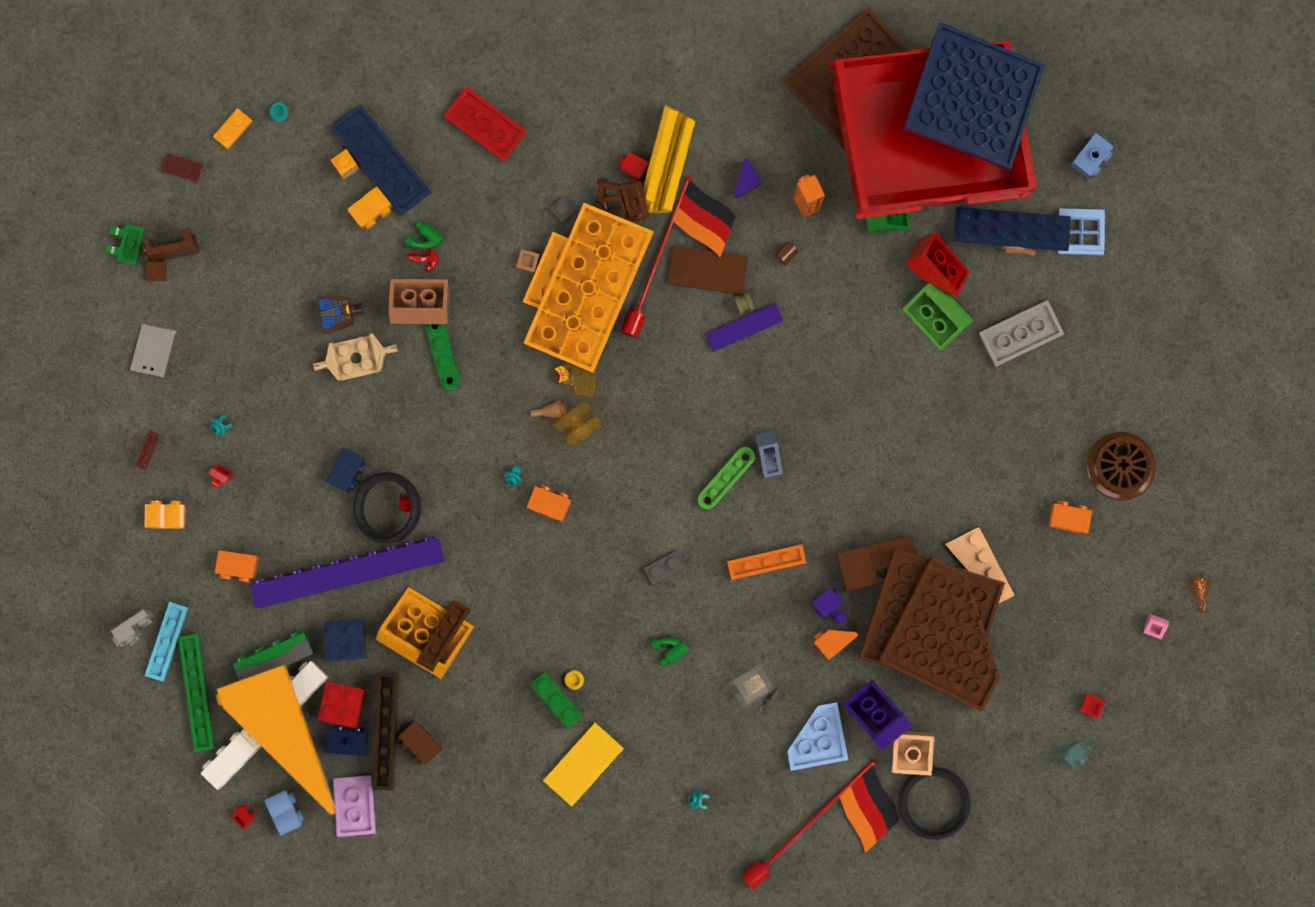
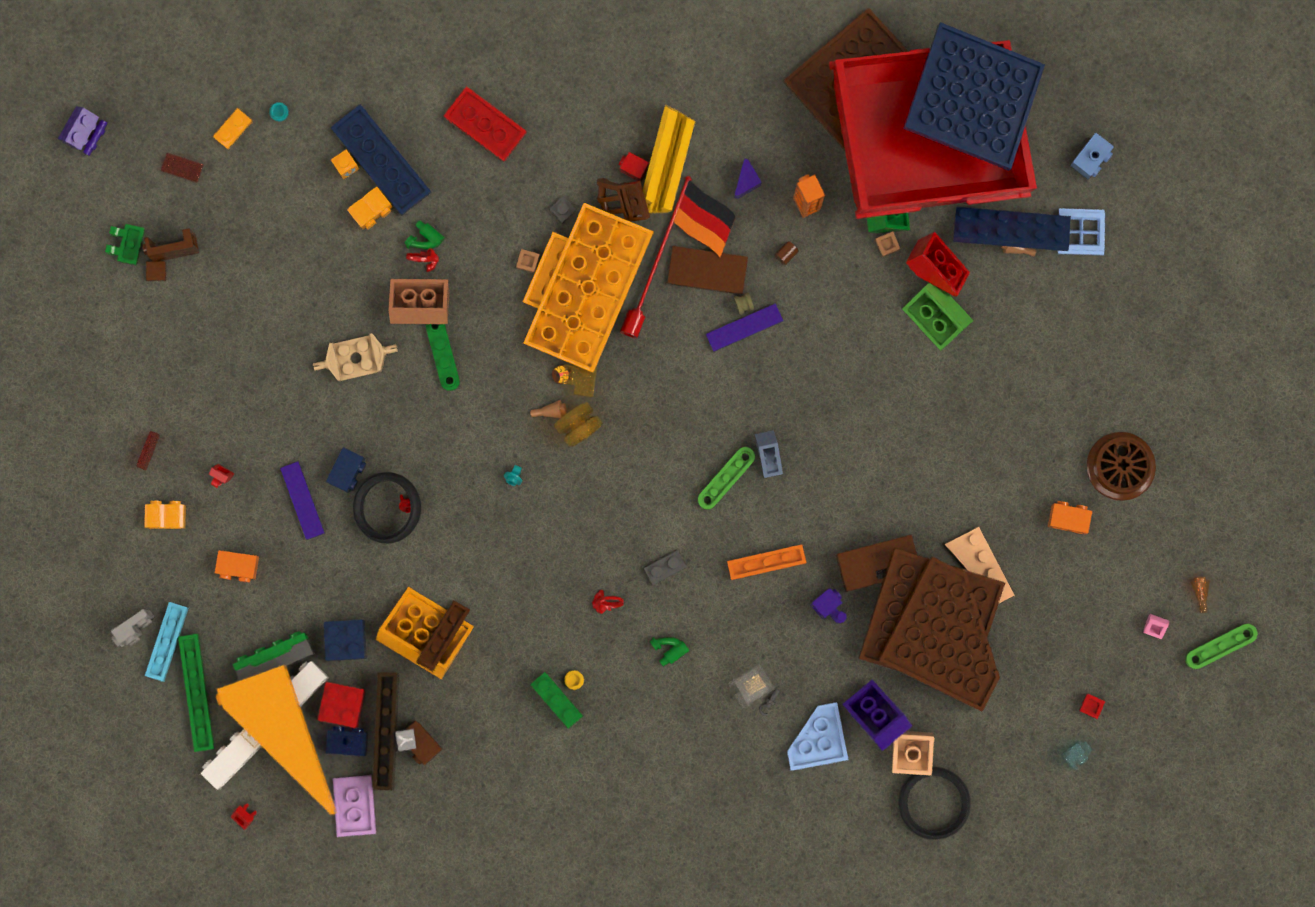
(79, 128): none -> dark purple brick
(153, 350): light grey container -> none
(217, 426): teal plate -> none
(284, 812): medium blue brick -> none
(302, 500): none -> dark purple tile
(337, 312): torso -> none
(347, 573): dark purple brick -> none
(404, 740): none -> tile
(548, 503): orange brick -> none
(583, 764): yellow tile -> none
(601, 605): none -> red piece
(695, 799): teal plate -> none
(833, 641): orange slope -> none
(865, 807): flag -> none
(887, 244): none -> medium nougat plate
(1021, 333): light grey plate -> none
(1221, 646): none -> bright green plate

